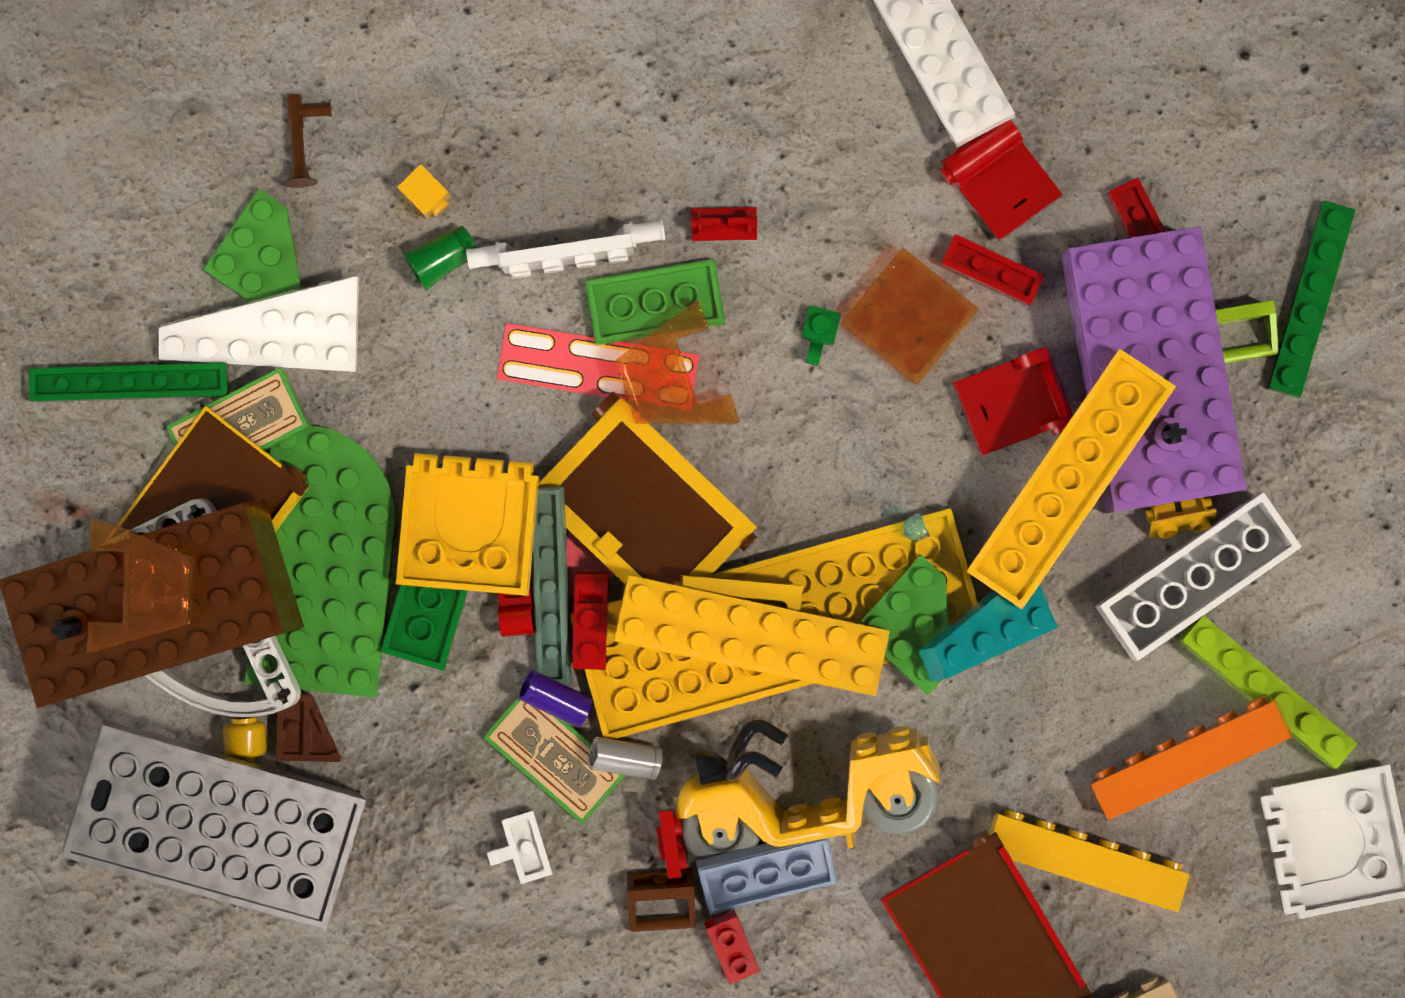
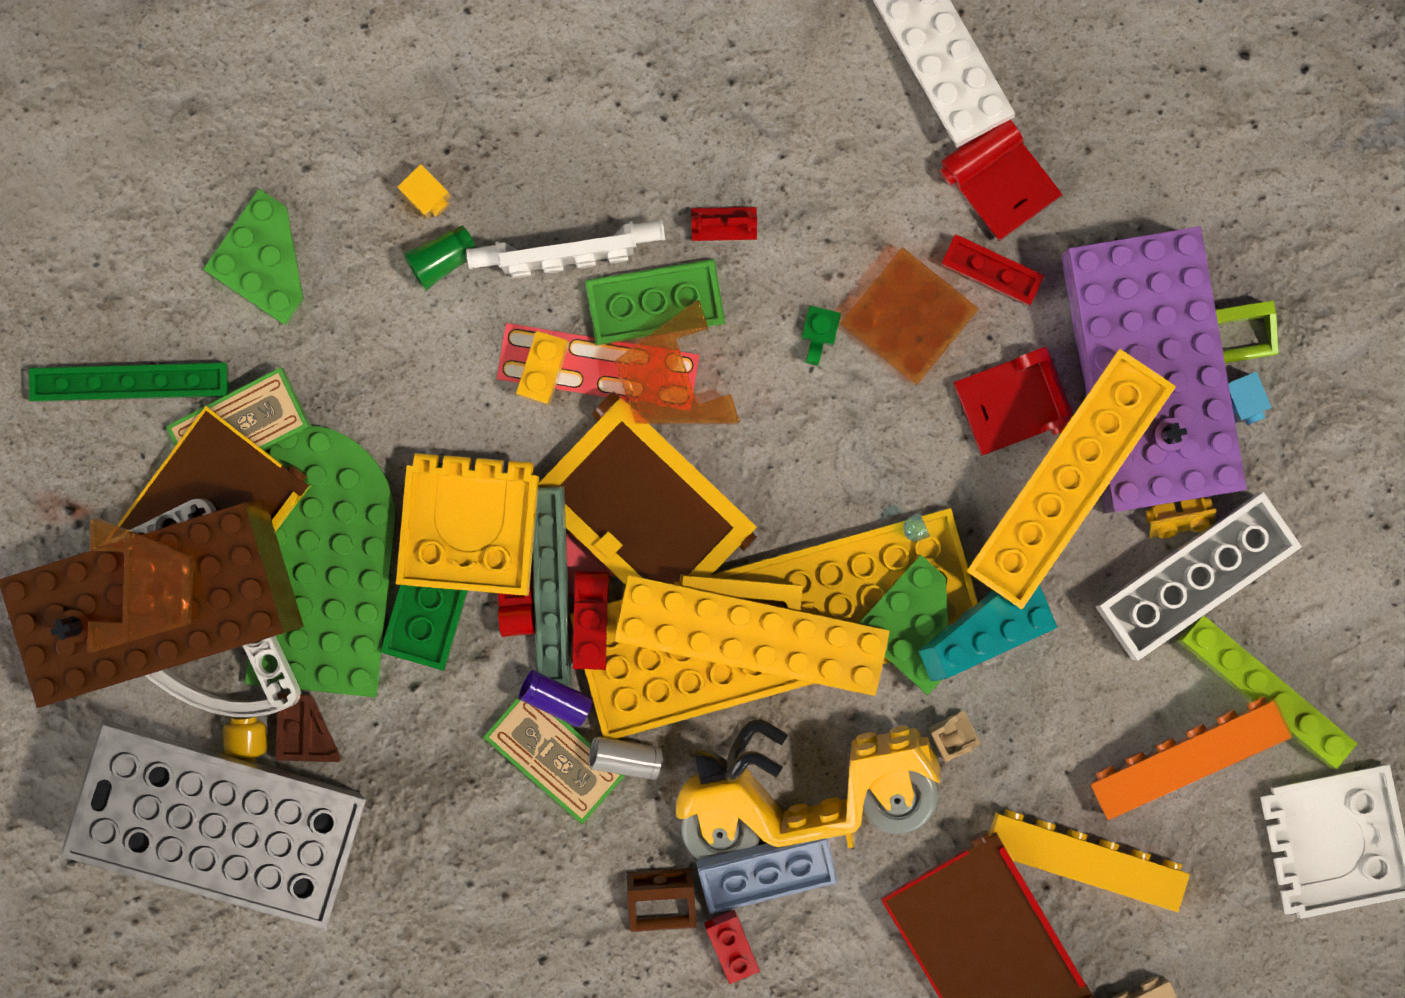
(287, 330): white wing -> none
(296, 112): reddish brown piece -> none
(524, 848): white plate -> none
(542, 368): none -> yellow brick
(671, 843): red plate -> none
(954, 736): none -> tan hand
(1135, 209): red plate -> none
(1248, 399): none -> medium azure brick
(1311, 299): green plate -> none

